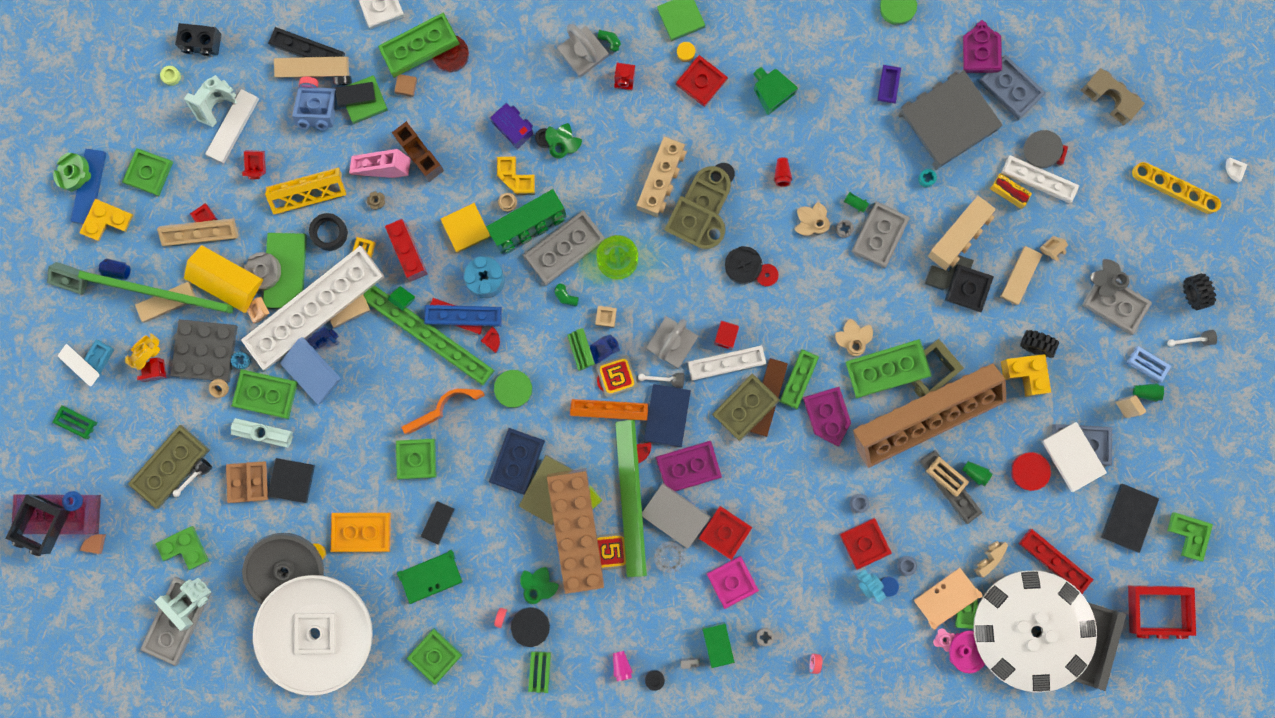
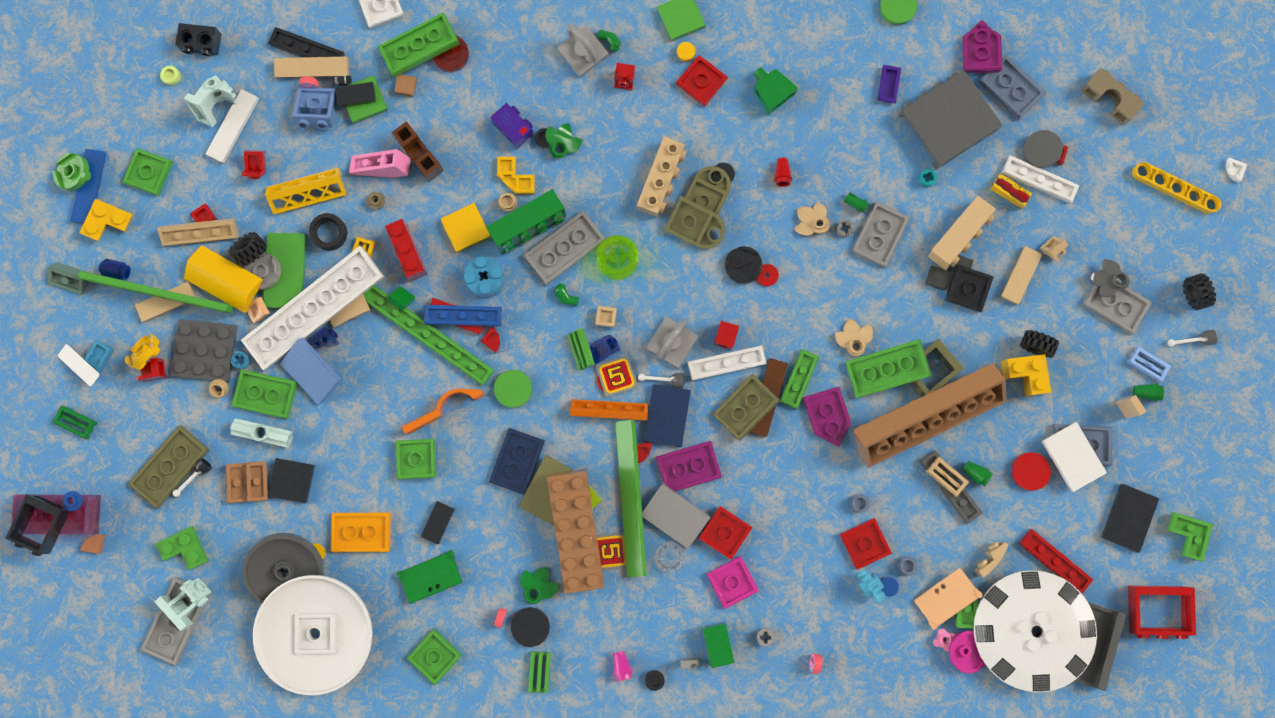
(247, 249): none -> black tyre

